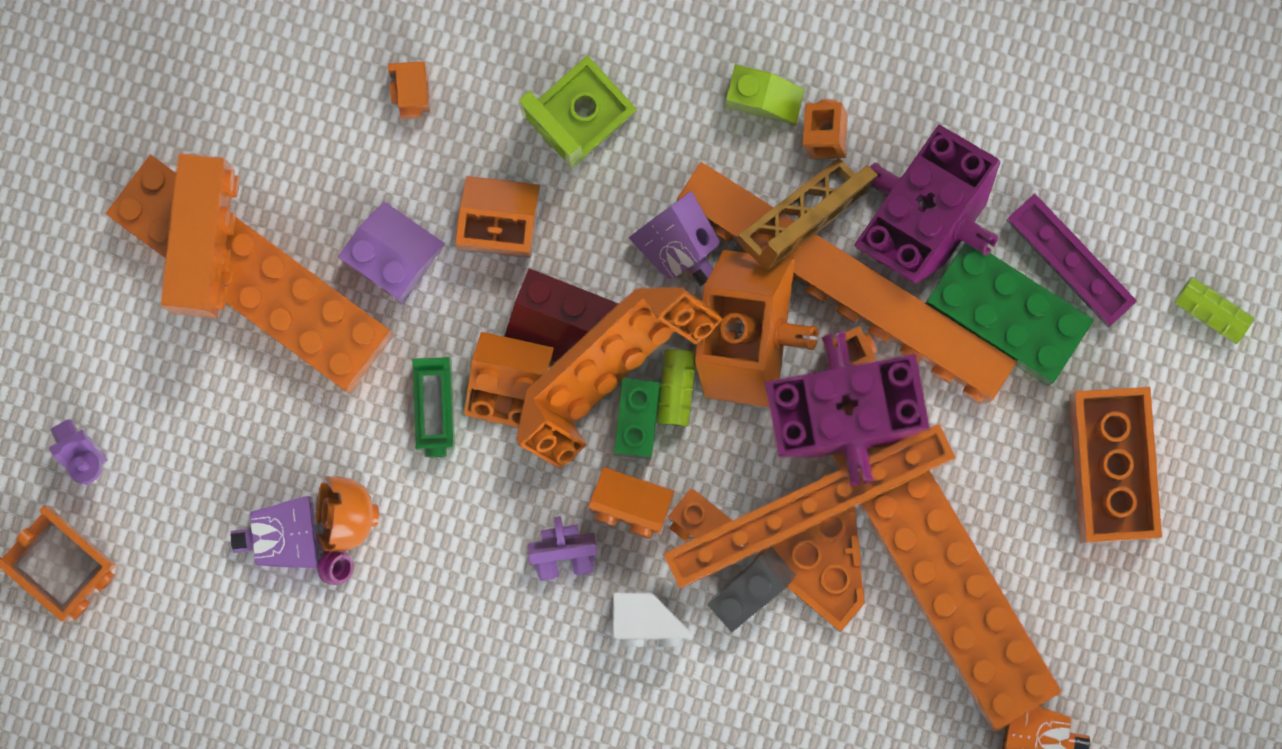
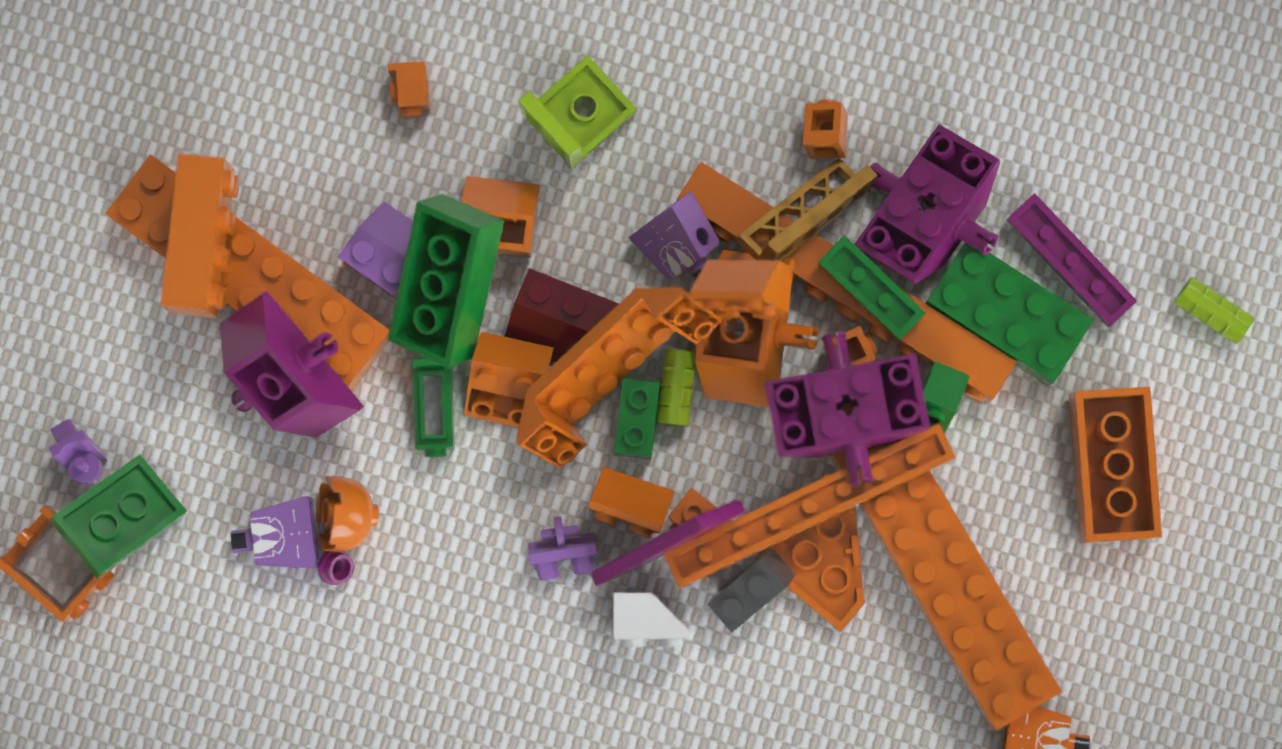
(118, 516): none -> green plate
(283, 370): none -> magenta slope
(445, 280): none -> green brick
(667, 541): none -> magenta tile
(744, 287): none -> orange slope
(764, 95): lime slope -> none
(871, 288): none -> green plate
(943, 393): none -> green brick

